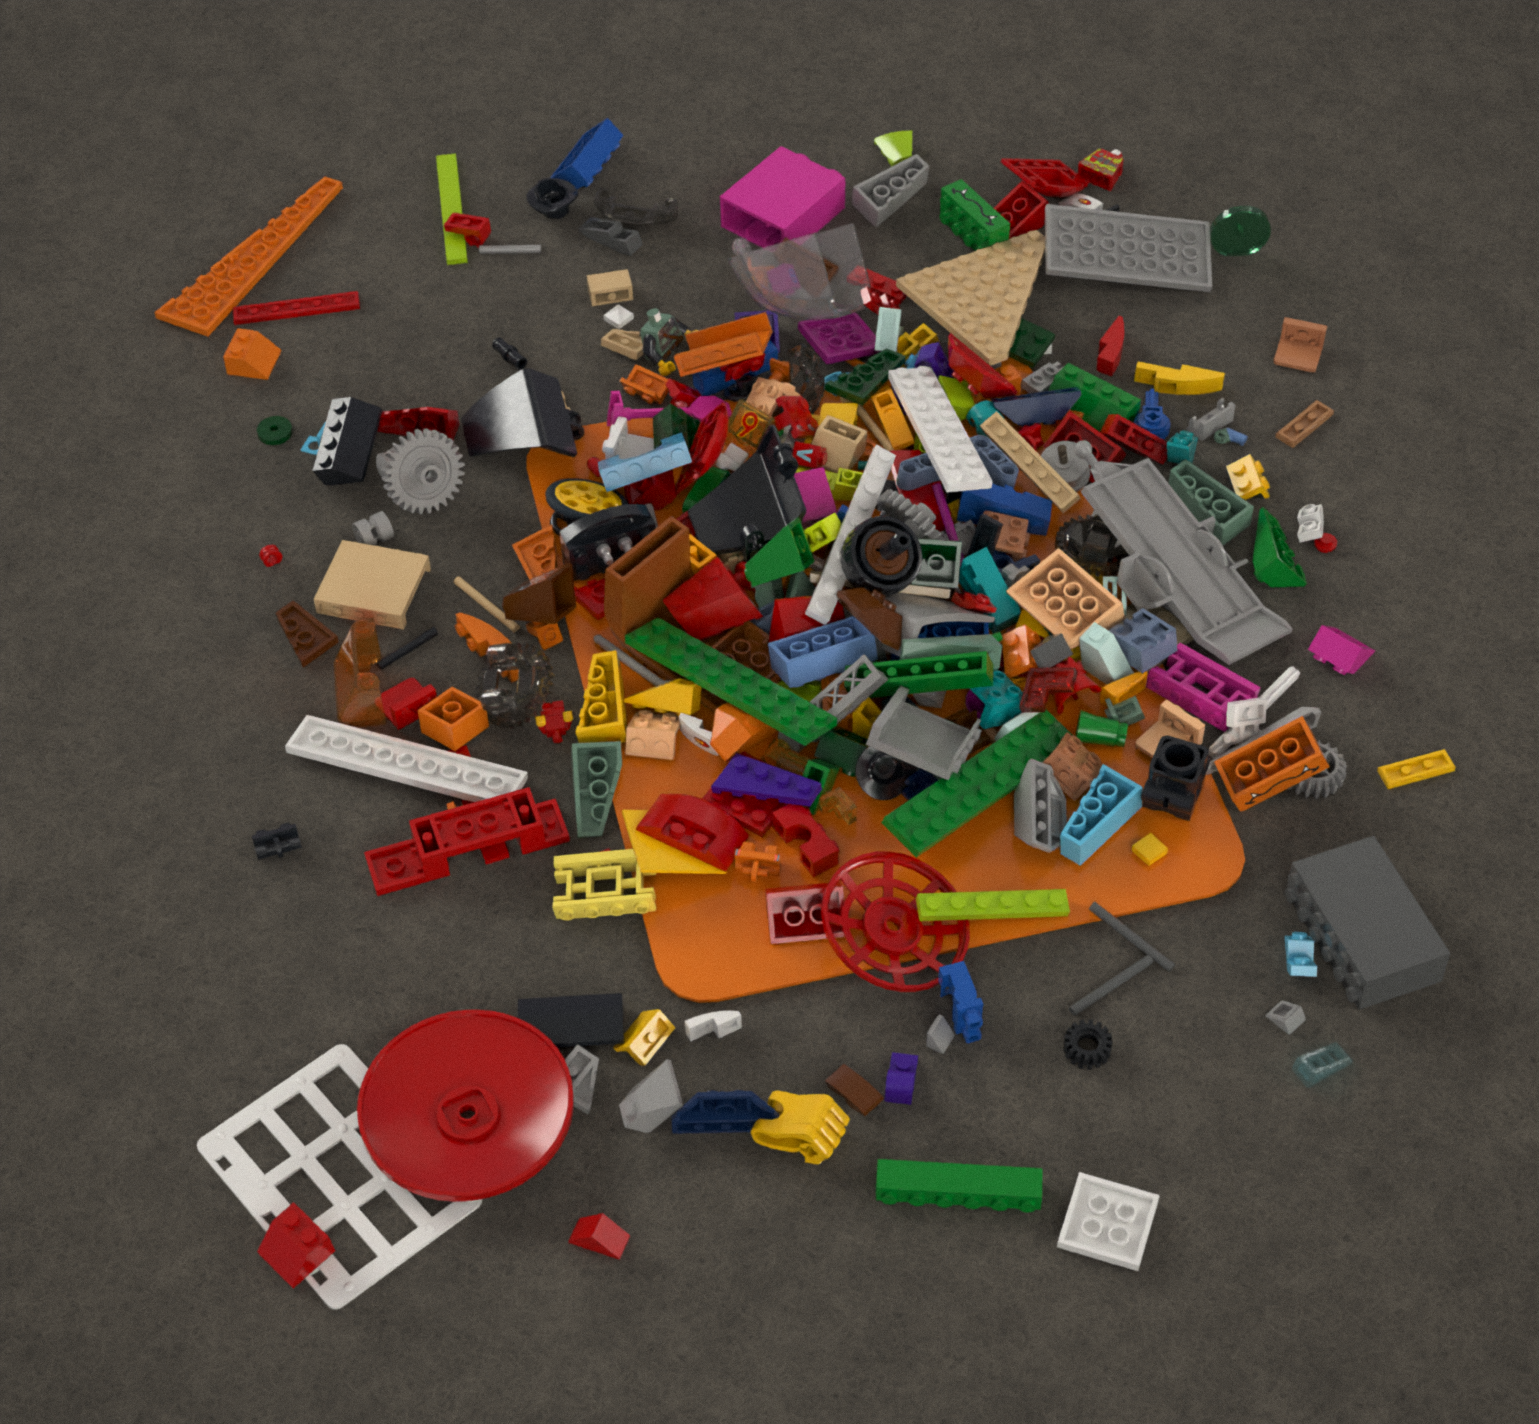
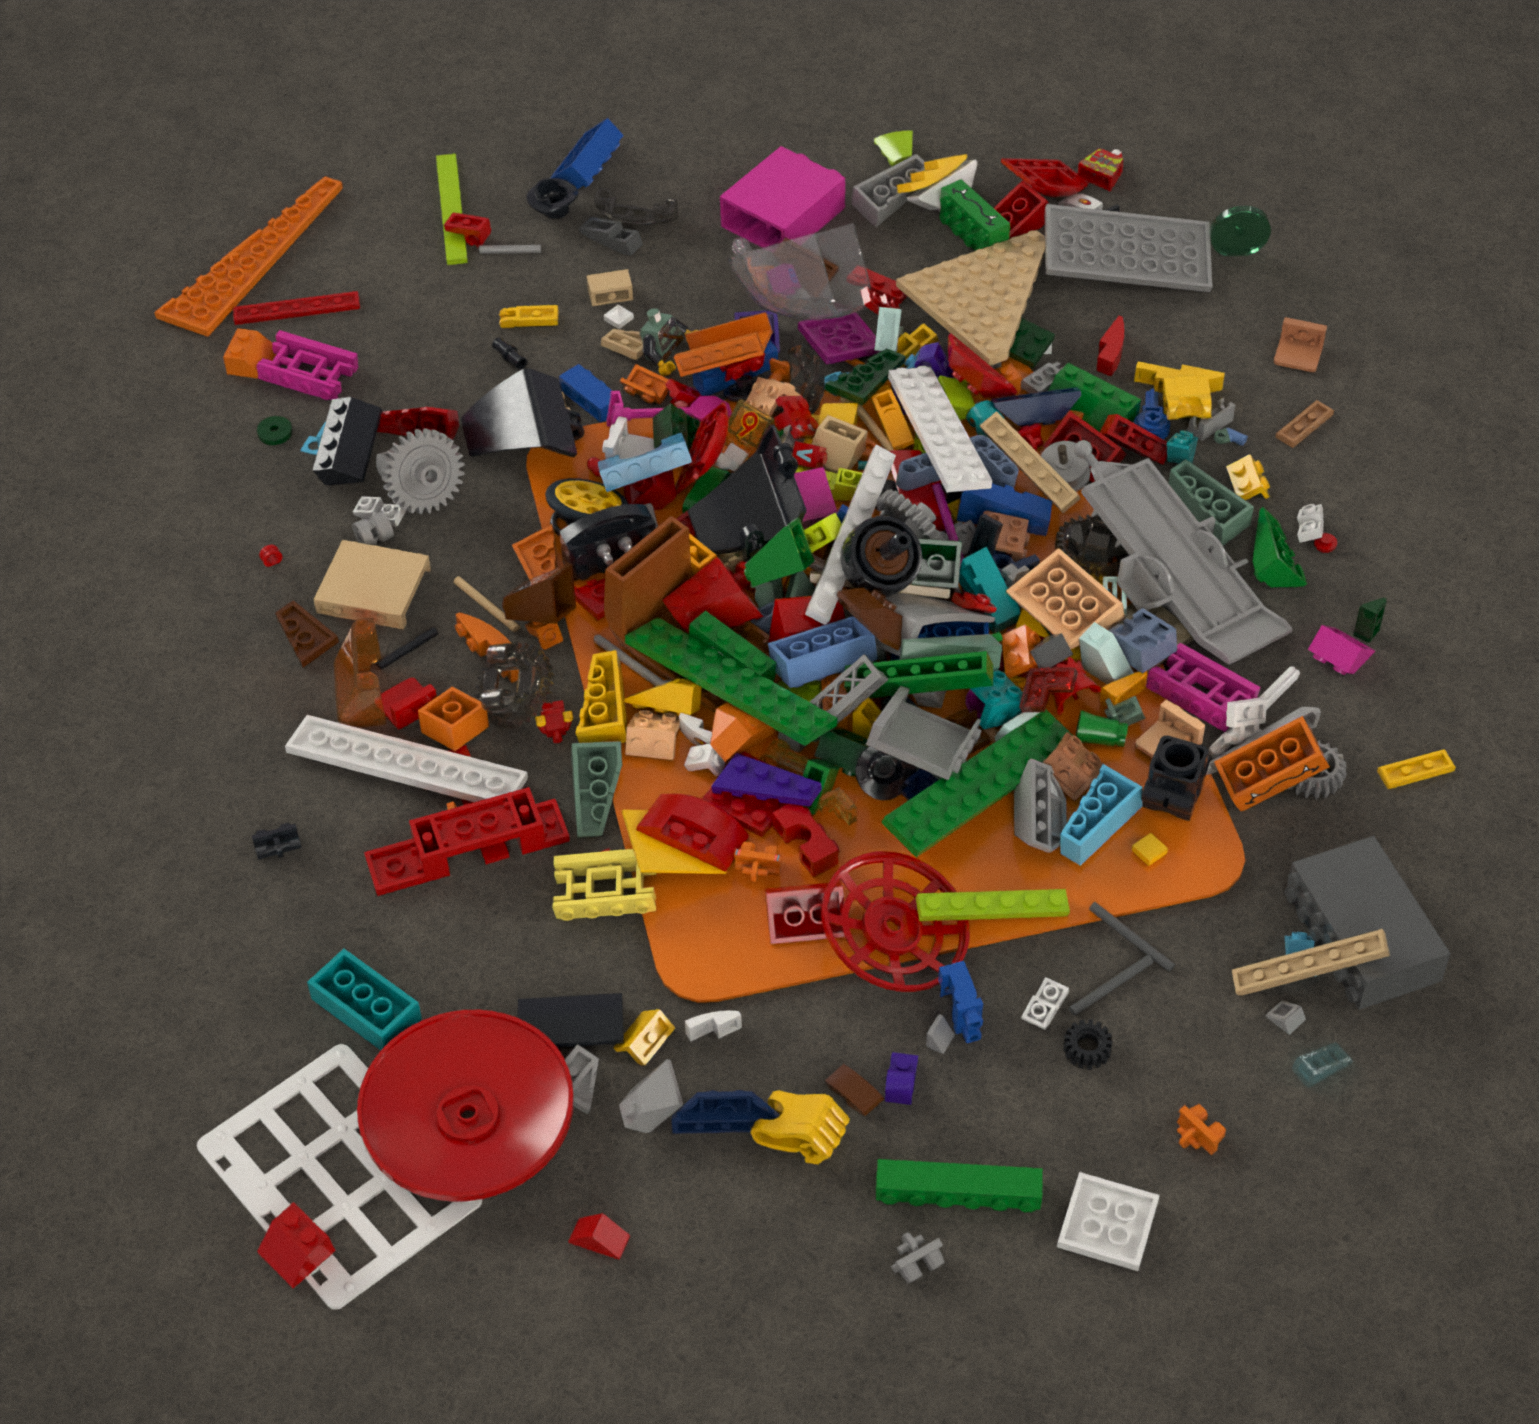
(312, 353): none -> dark pink fence
(363, 999): none -> teal brick
(370, 505): none -> white slope
(529, 316): none -> yellow hinge
(586, 391): none -> blue brick
(704, 757): none -> white bracket
(731, 645): none -> green brick
(907, 1265): none -> light grey hips
(930, 196): none -> white wedge
(934, 171): none -> yellow slope
(1045, 1003): none -> white slope
(1186, 397): none -> yellow piece
(1196, 1132): none -> orange hips
(1311, 962): none -> tan tile
(1370, 619): none -> dark green slope

